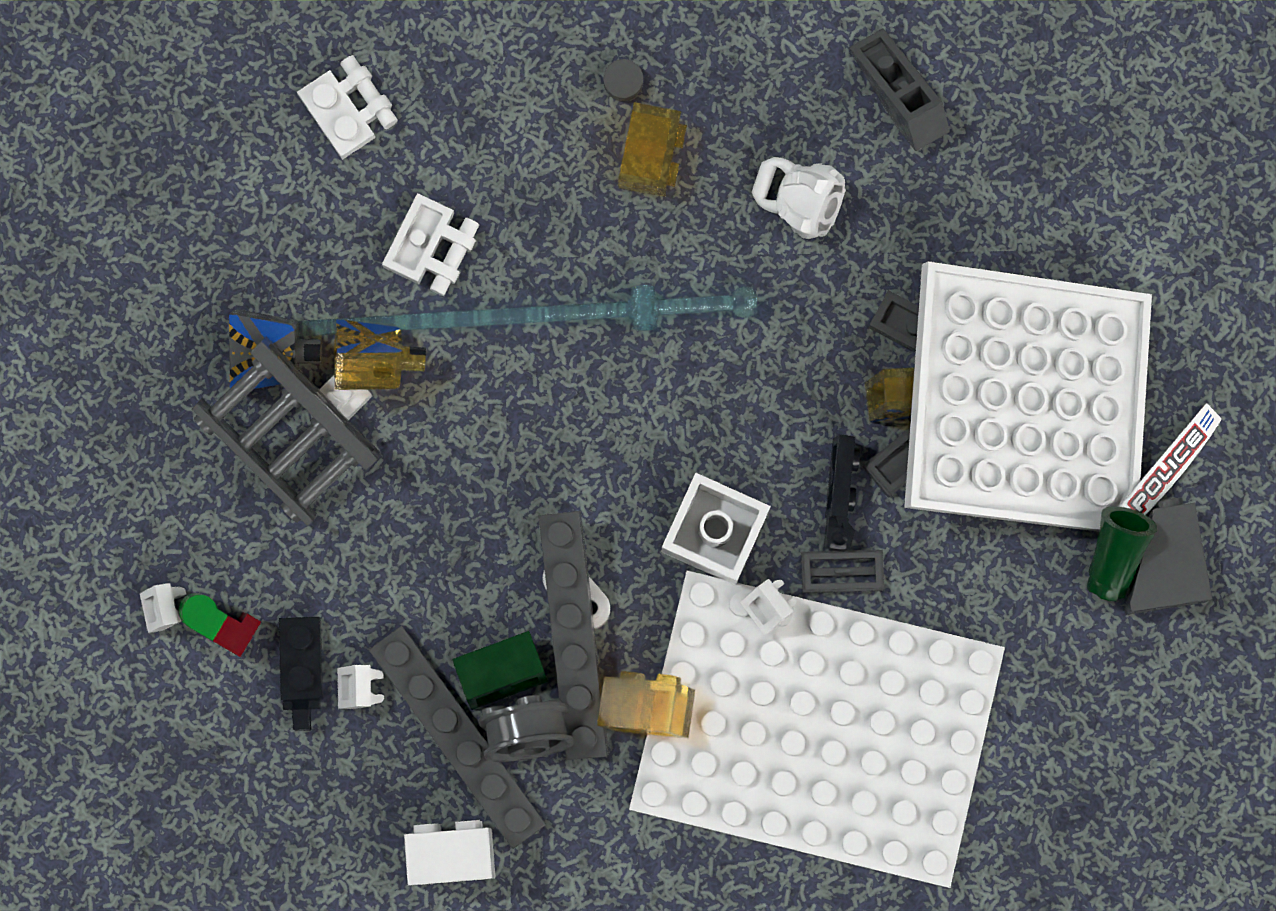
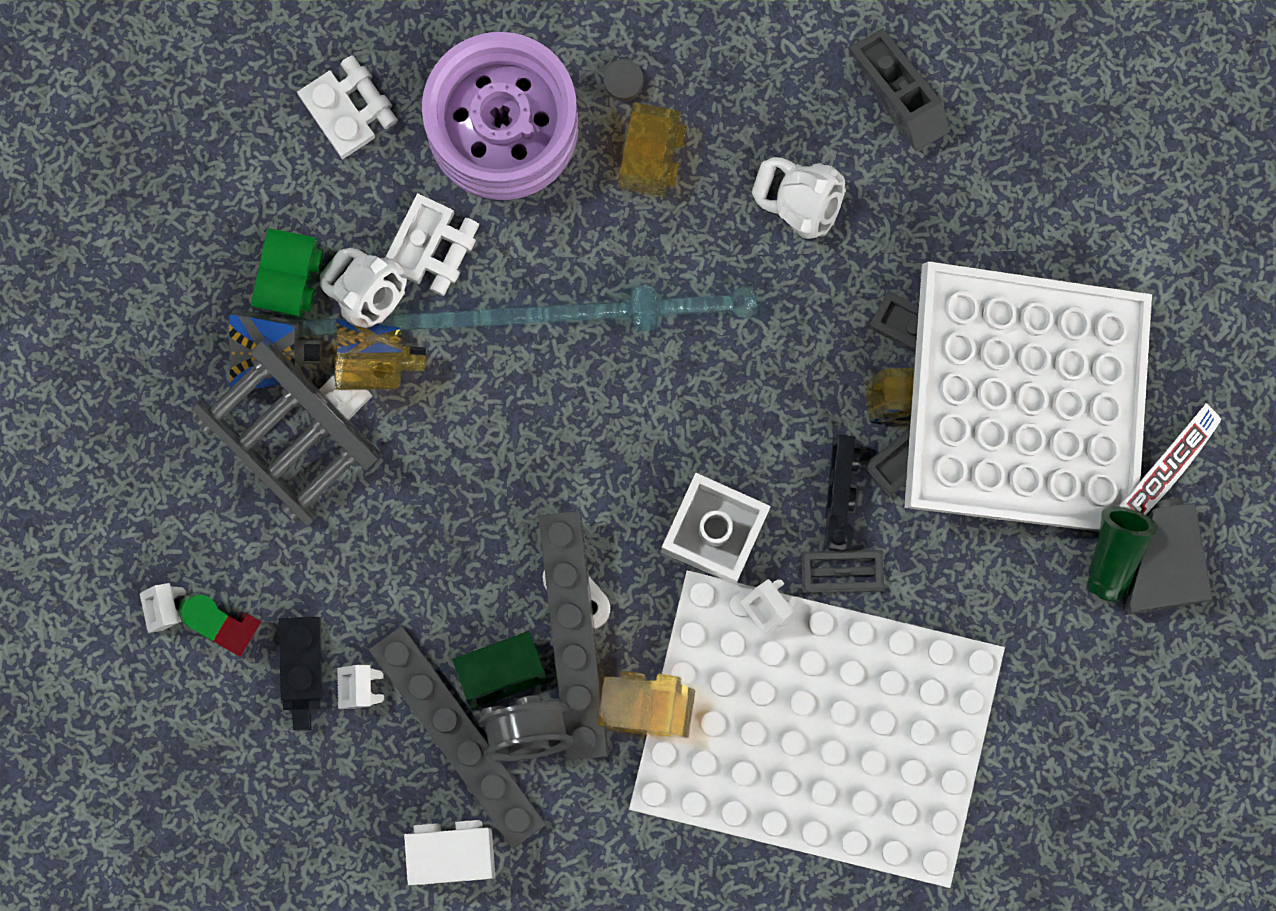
(286, 274): none -> green brick
(366, 289): none -> white piece
(503, 60): none -> lavender wheel

